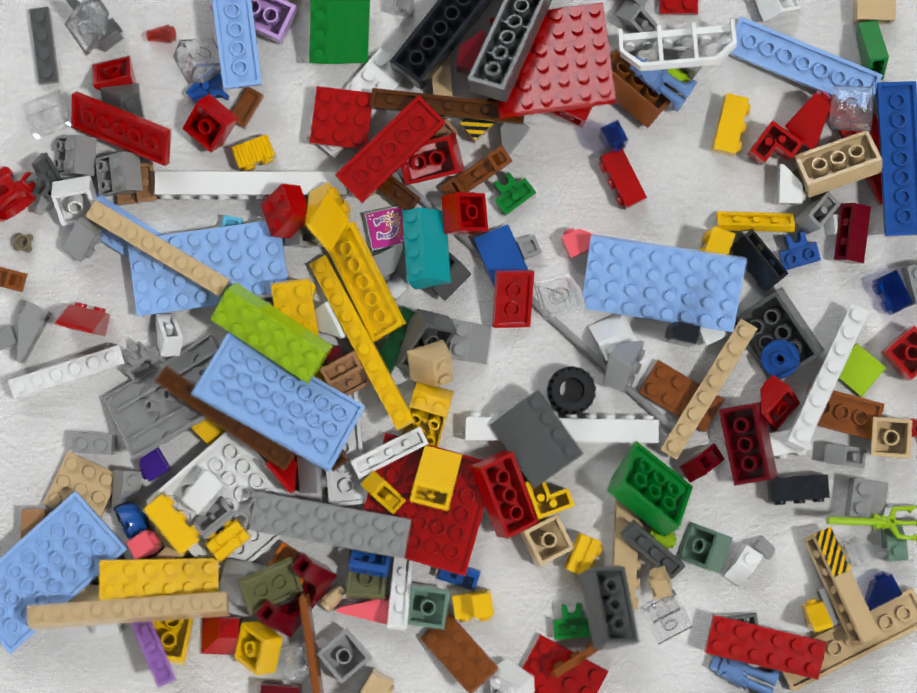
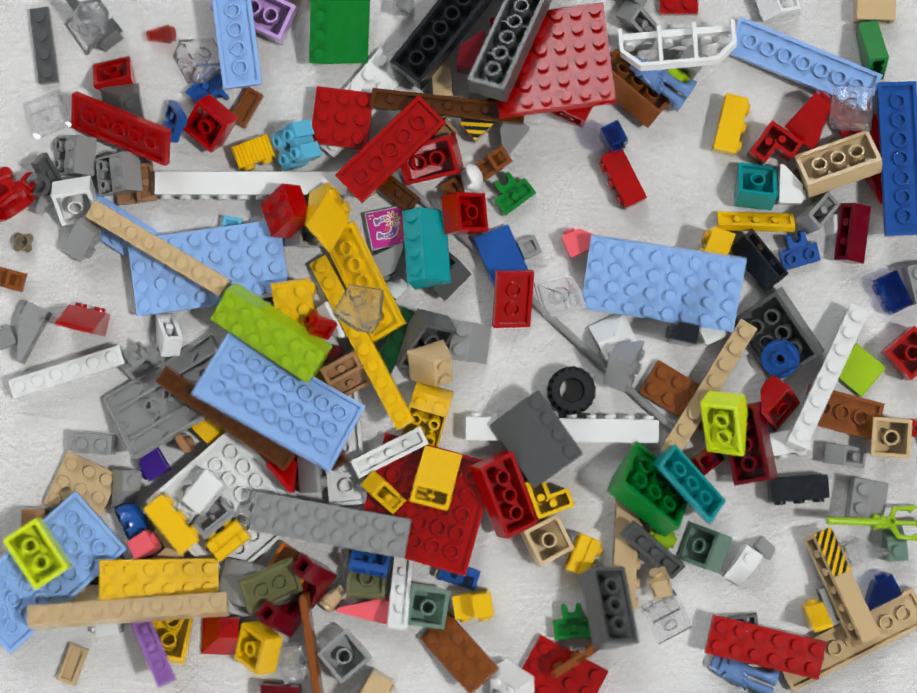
(37, 553): none -> neon yellow brick
(72, 664): none -> tan tile
(175, 119): none -> blue plate
(186, 443): none -> medium nougat plate
(296, 145): none -> medium azure brick
(319, 325): none -> red bracket
(360, 308): none -> clear slope
(471, 178): none -> white hair
(689, 483): none -> teal slope
(724, 422): none -> neon yellow slope
(755, 186): none -> teal slope

